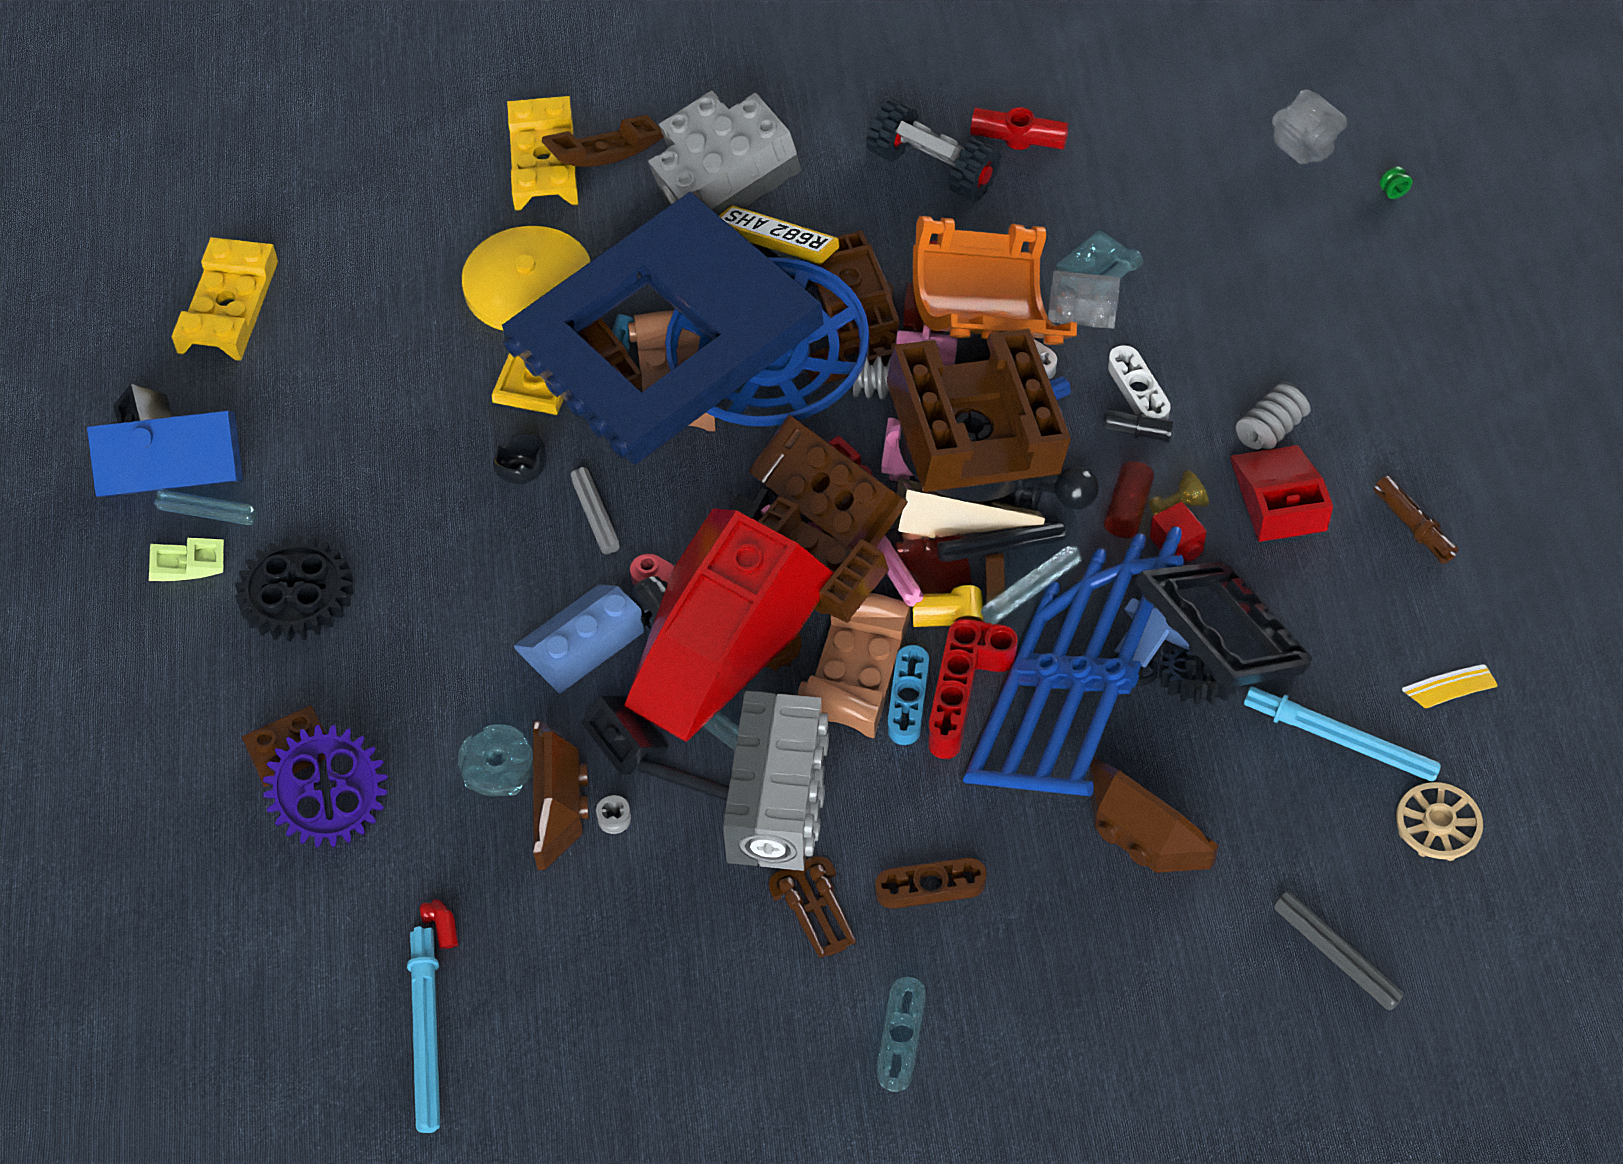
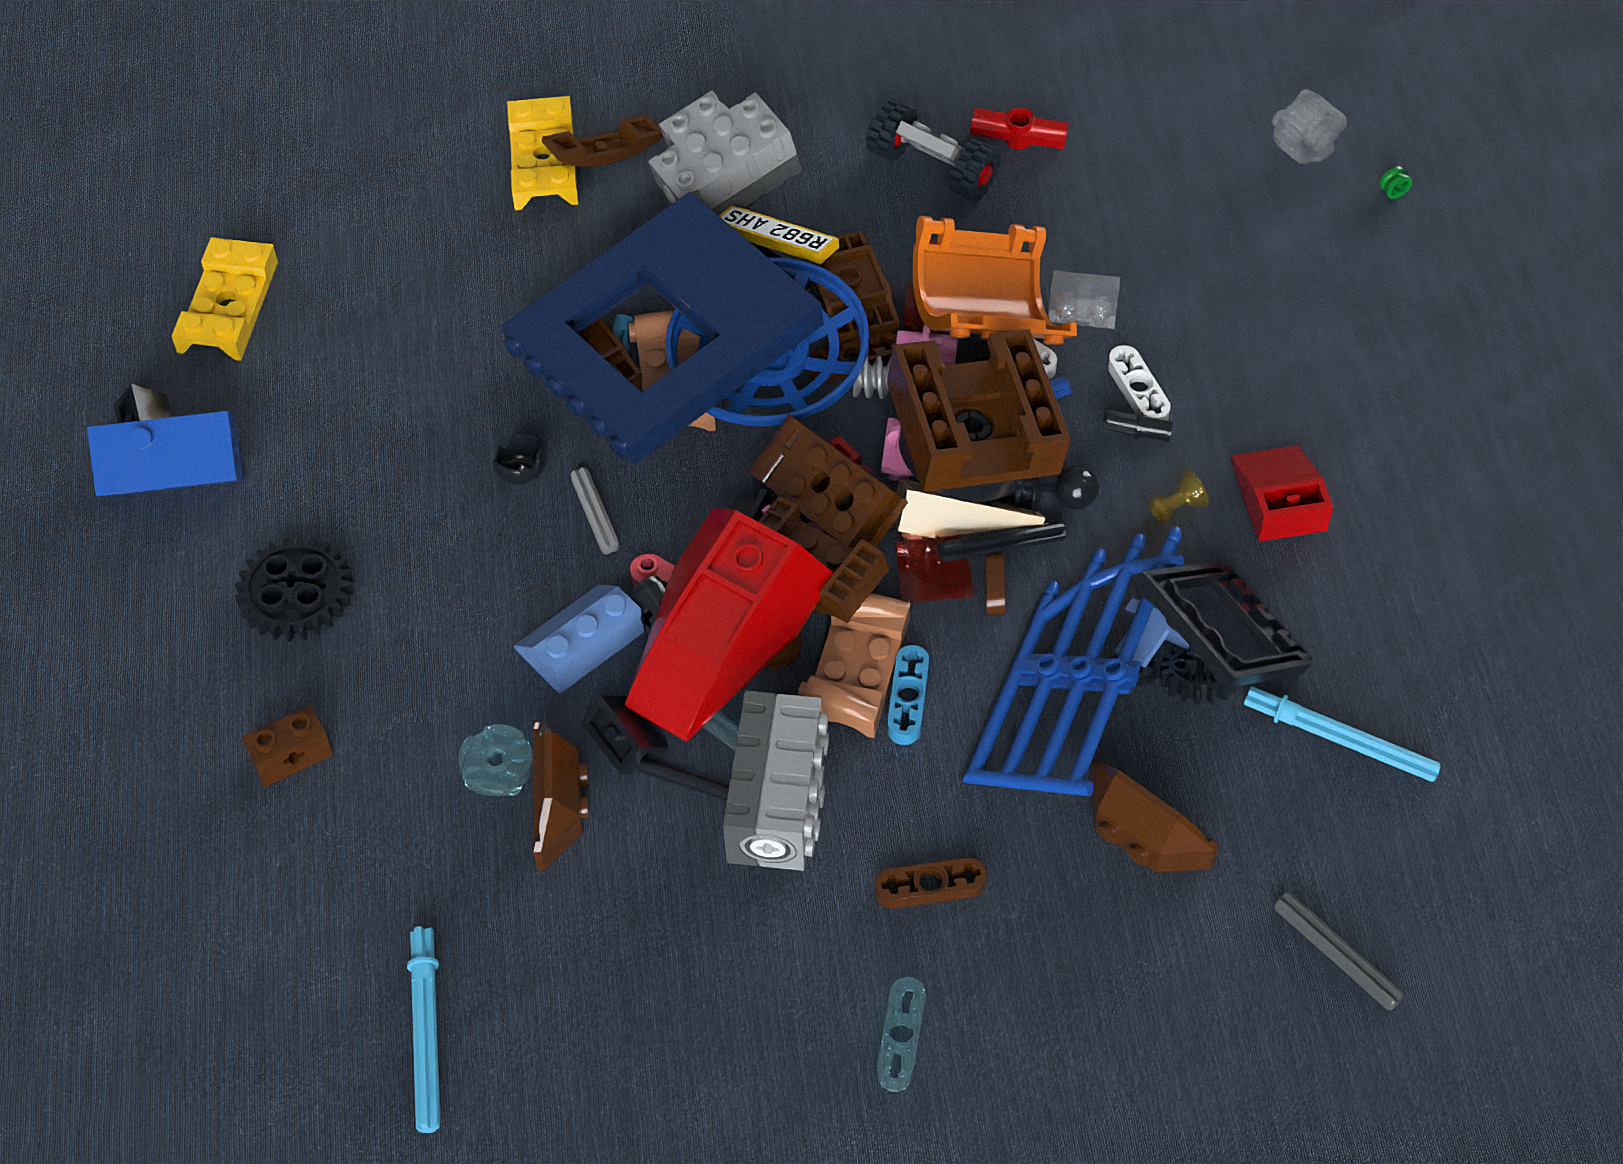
(179, 562): yellowish green slope -> none
(205, 507): clear light blue axle -> none
(290, 791): dark purple gear -> none
(444, 922): red arm -> none
(518, 269): yellow dish -> none
(522, 390): yellow plate -> none
(614, 804): light grey bush -> none
(819, 868): reddish brown piece -> none
(899, 574): bright pink axle -> none
(946, 608): yellow piece -> none
(958, 688): red beam -> none
(1031, 585): clear light blue axle -> none
(1098, 254): clear light blue plate -> none
(1129, 499): clear red pin -> none
(1193, 532): red brick -> none
(1273, 417): light grey piece -> none
(1424, 529): reddish brown pin -> none
(1439, 821): tan wheel -> none
(1450, 685): yellow sticker -> none

